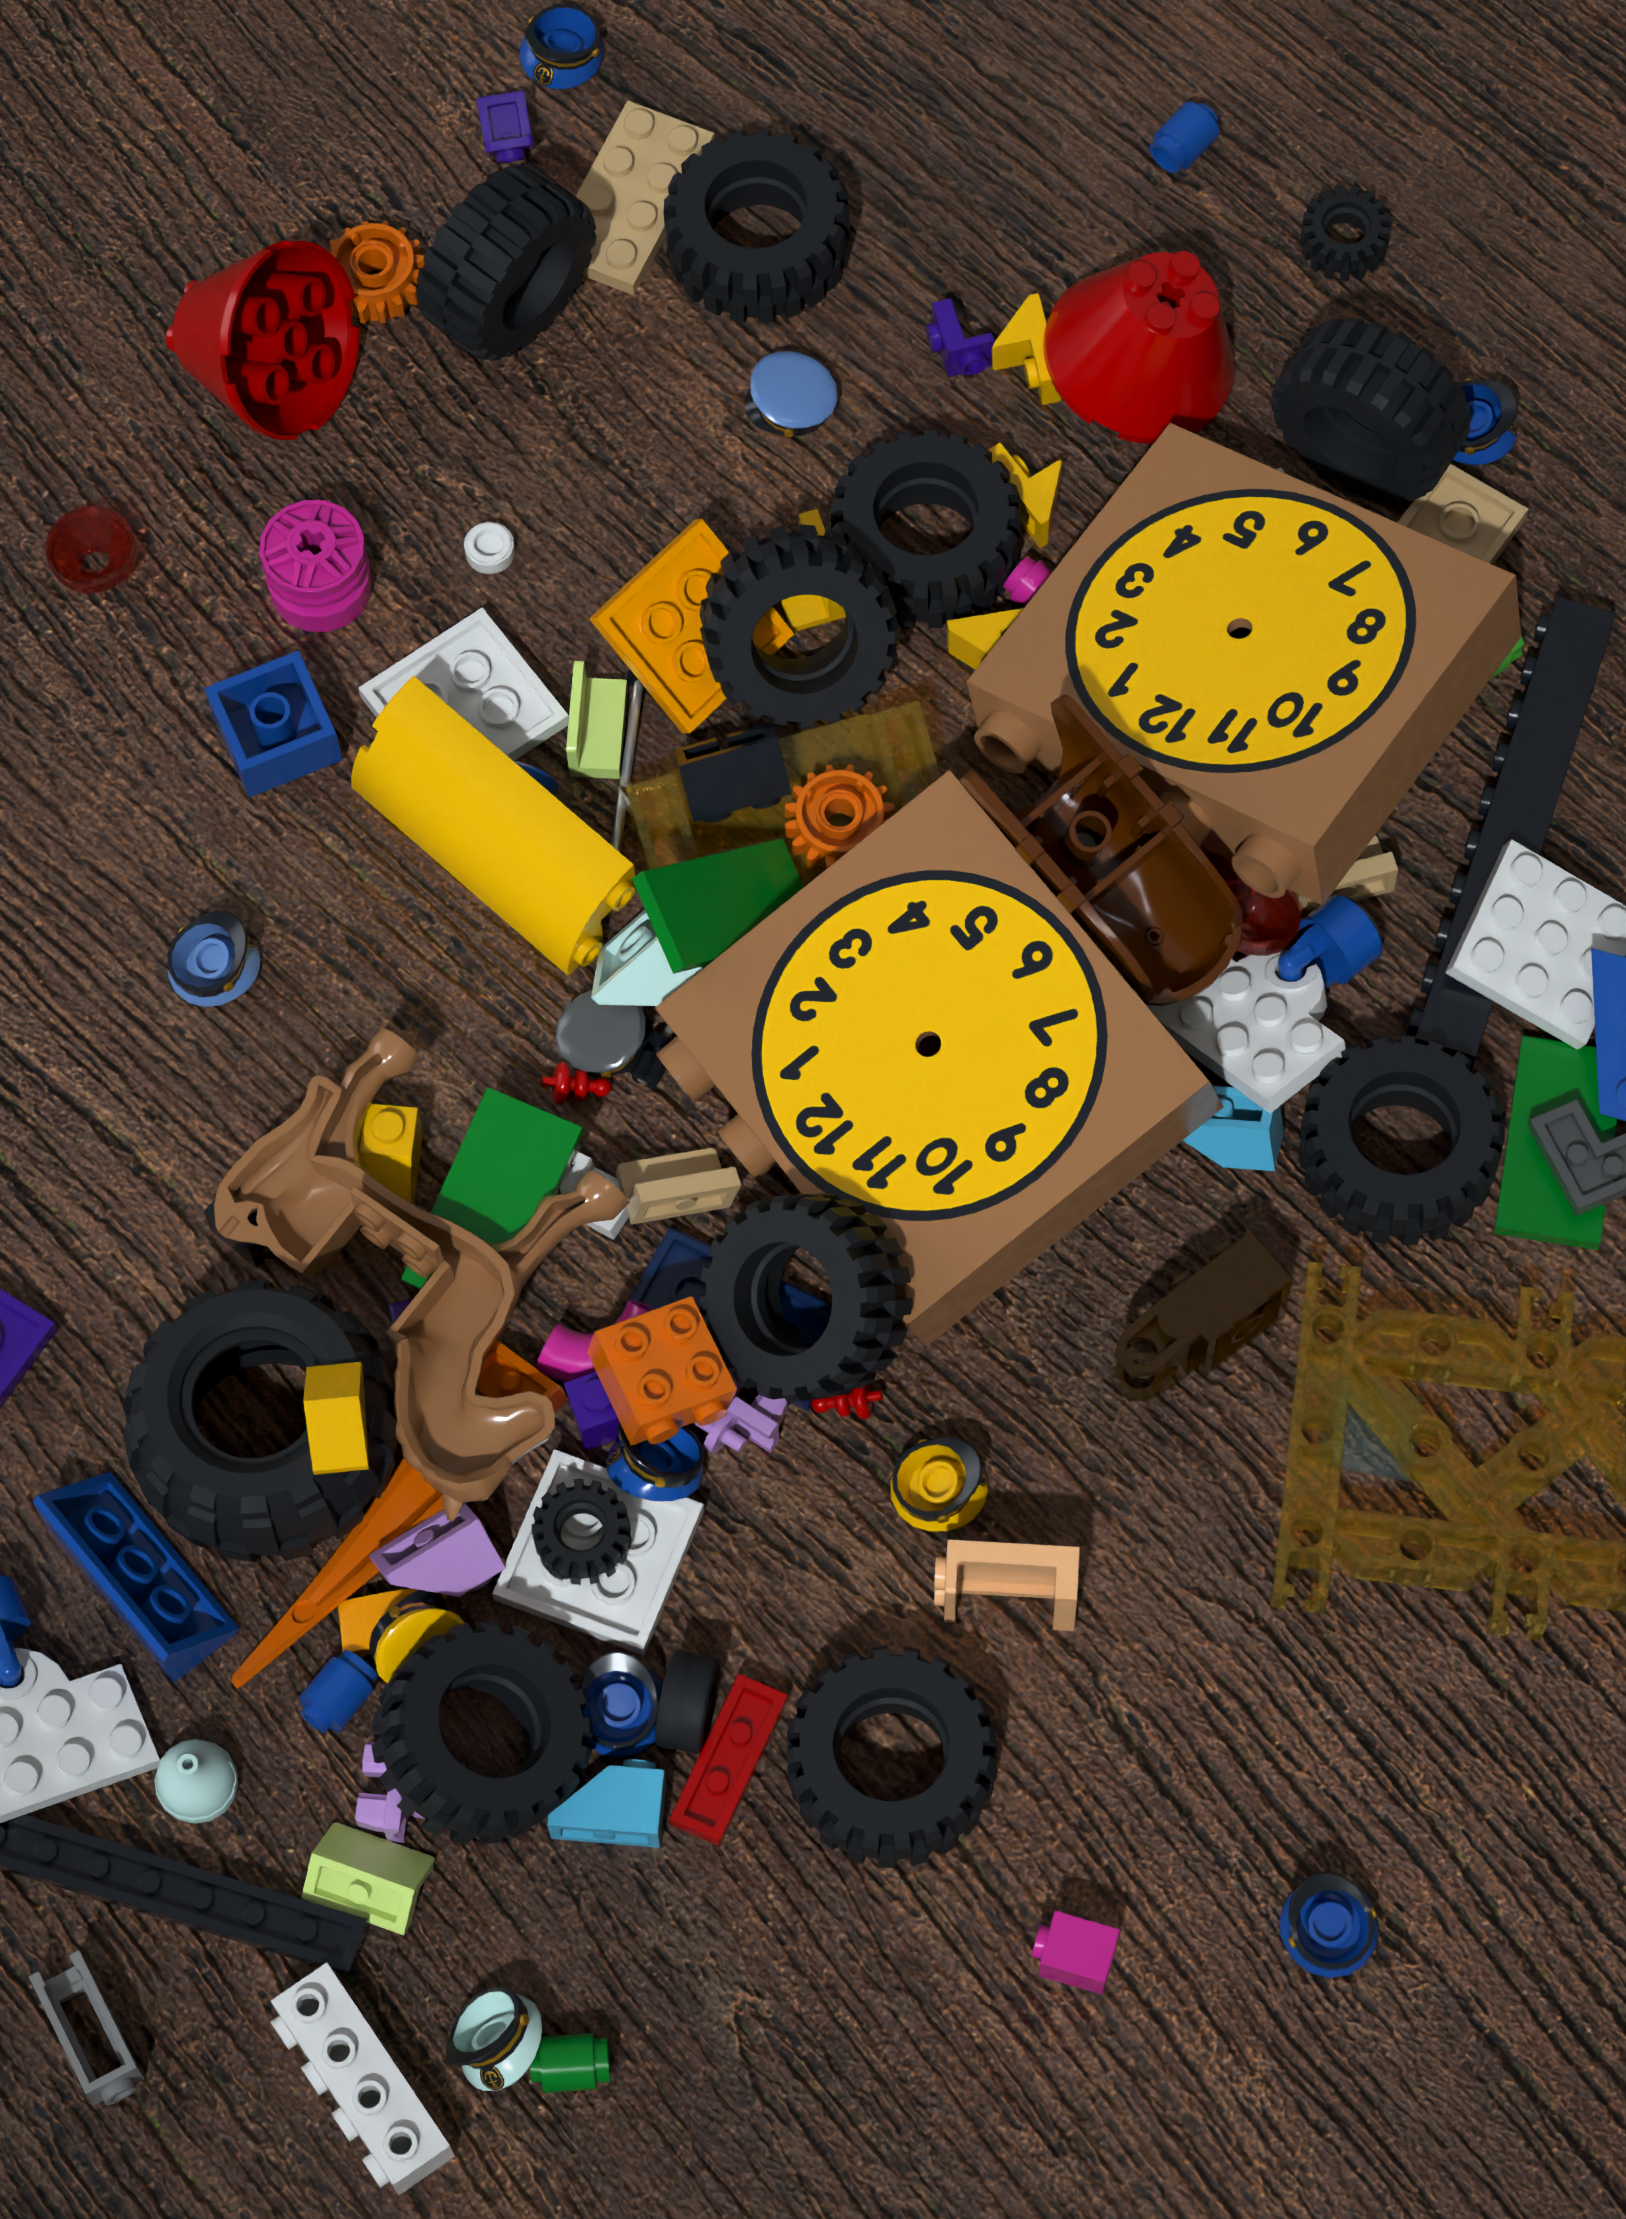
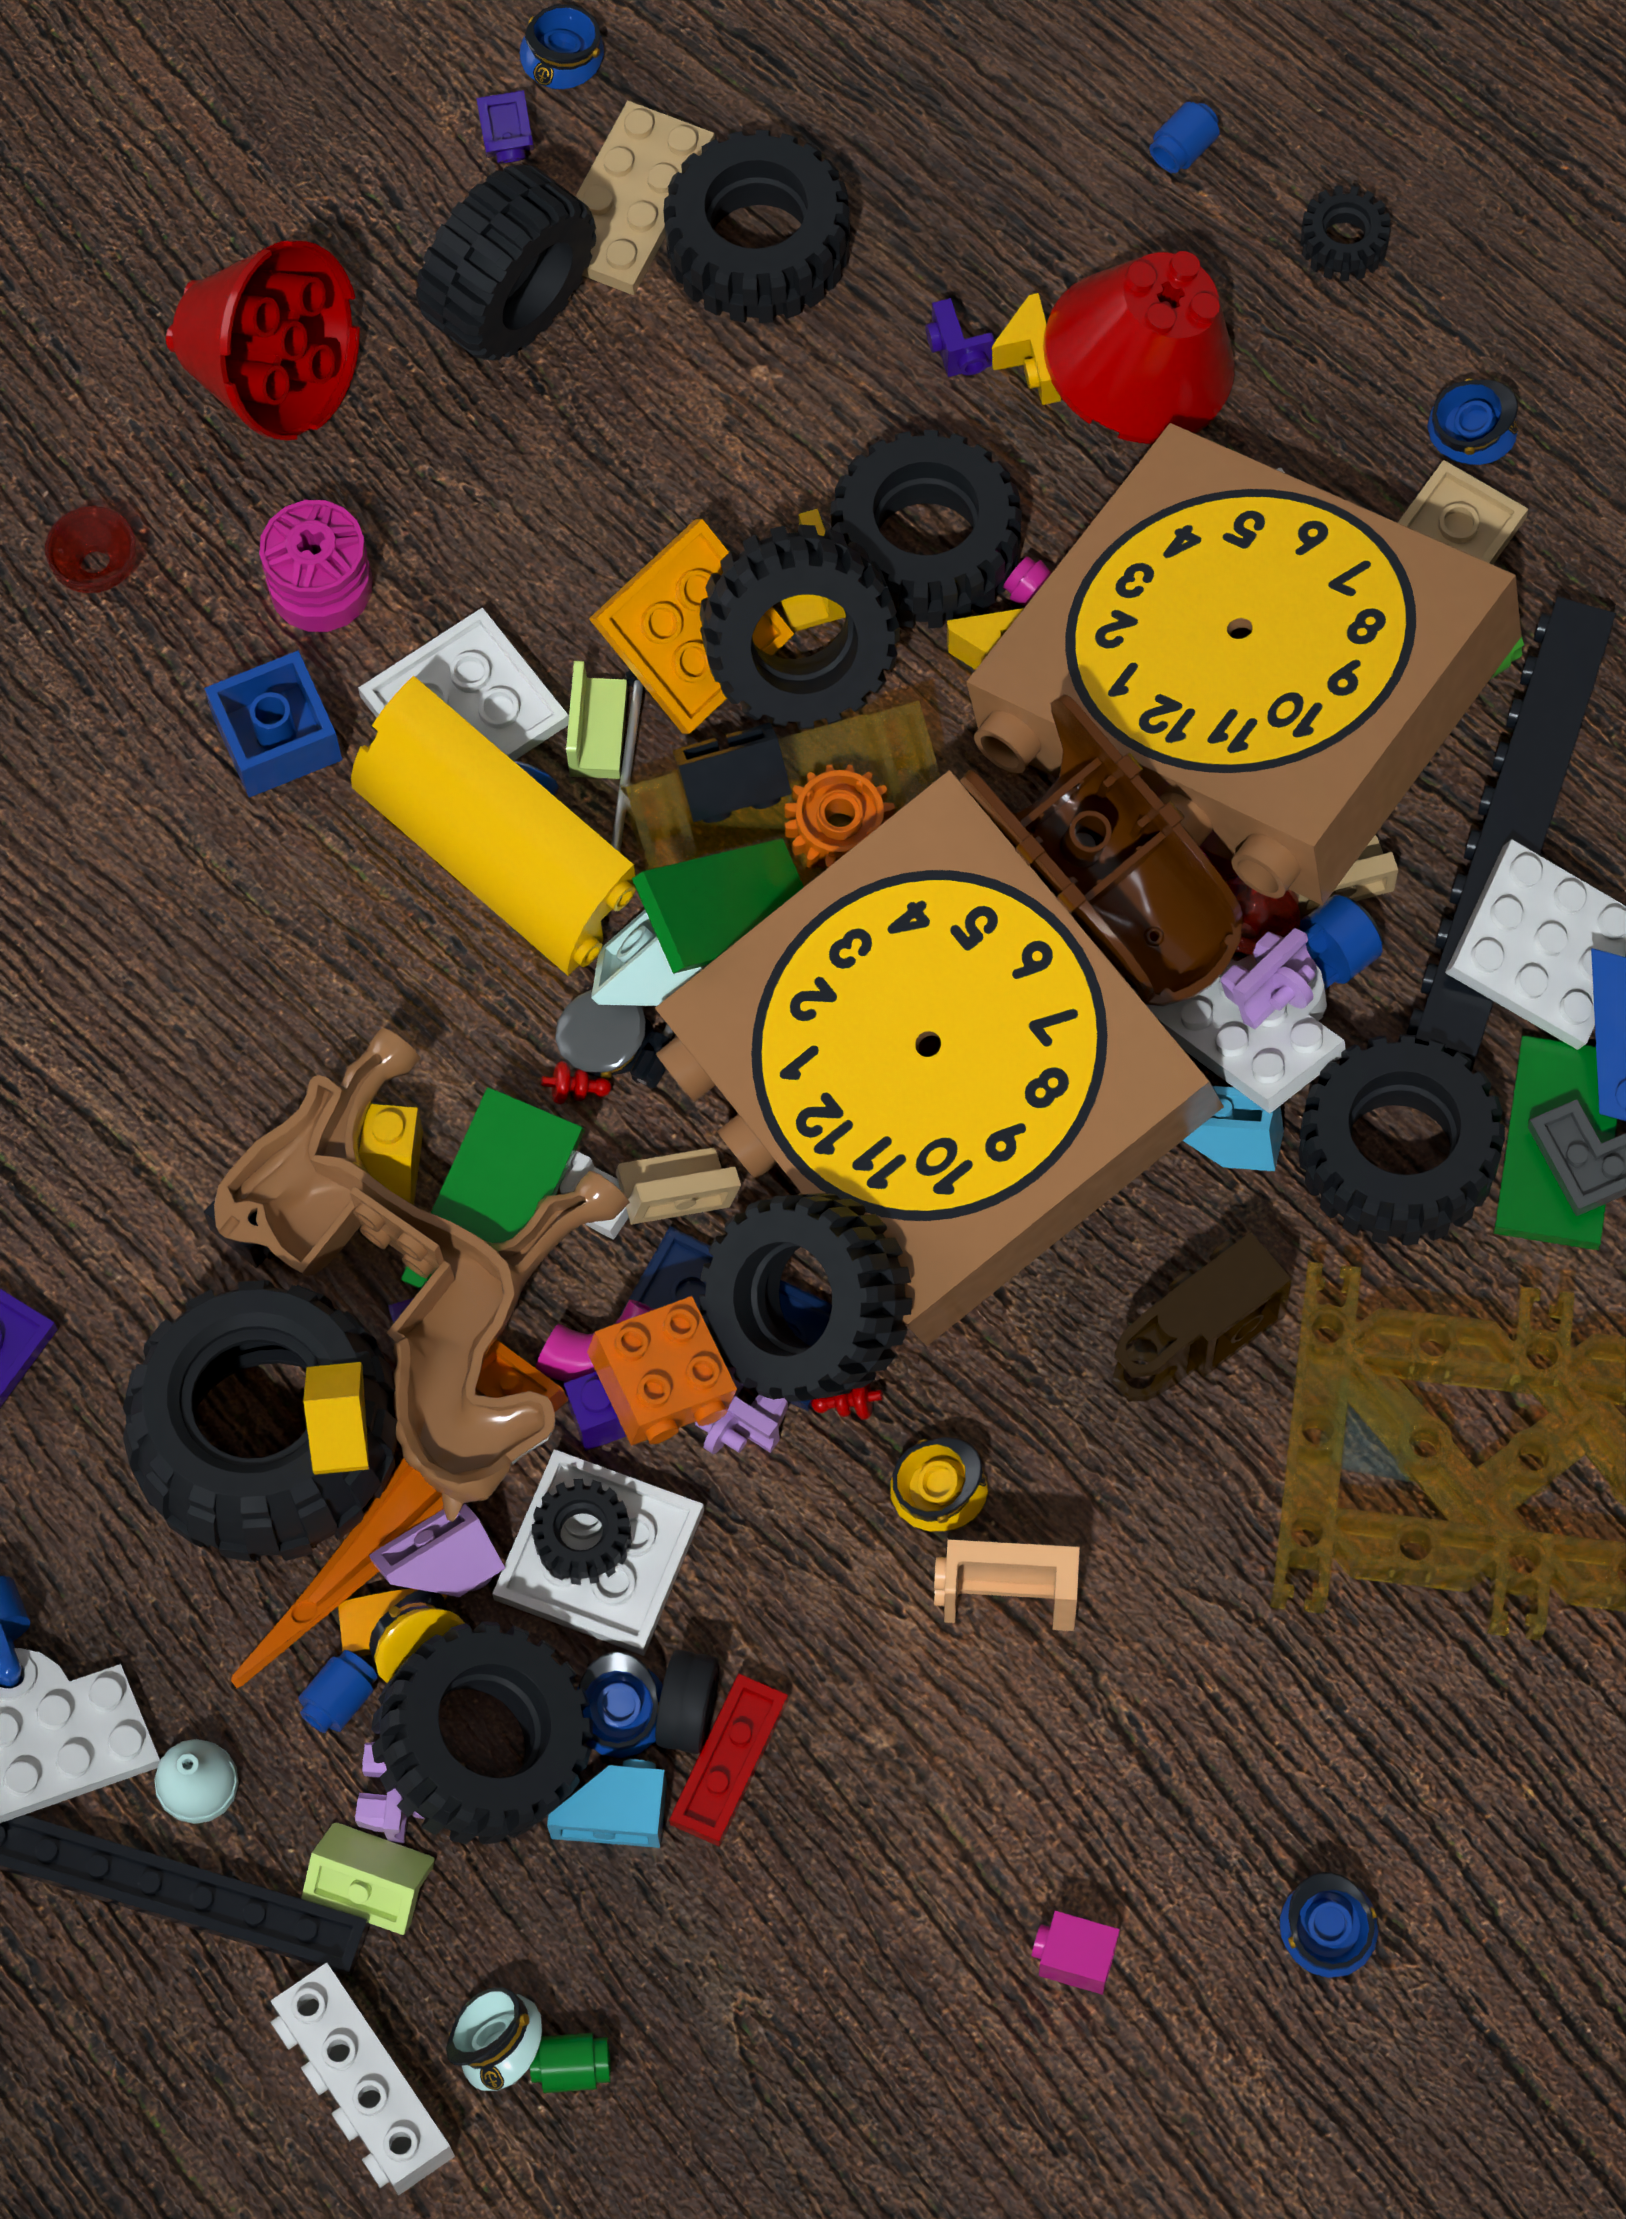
(68, 1984): light grey window -> none
(137, 1572): blue slope -> none
(212, 960): medium blue piece -> none
(383, 249): orange gear -> none
(489, 547): white tile -> none
(657, 1470): blue piece -> none
(790, 394): medium blue piece -> none
(878, 1687): black tyre -> none
(1036, 493): yellow slope -> none
(1275, 981): none -> lavender hips
(1371, 410): black tyre -> none

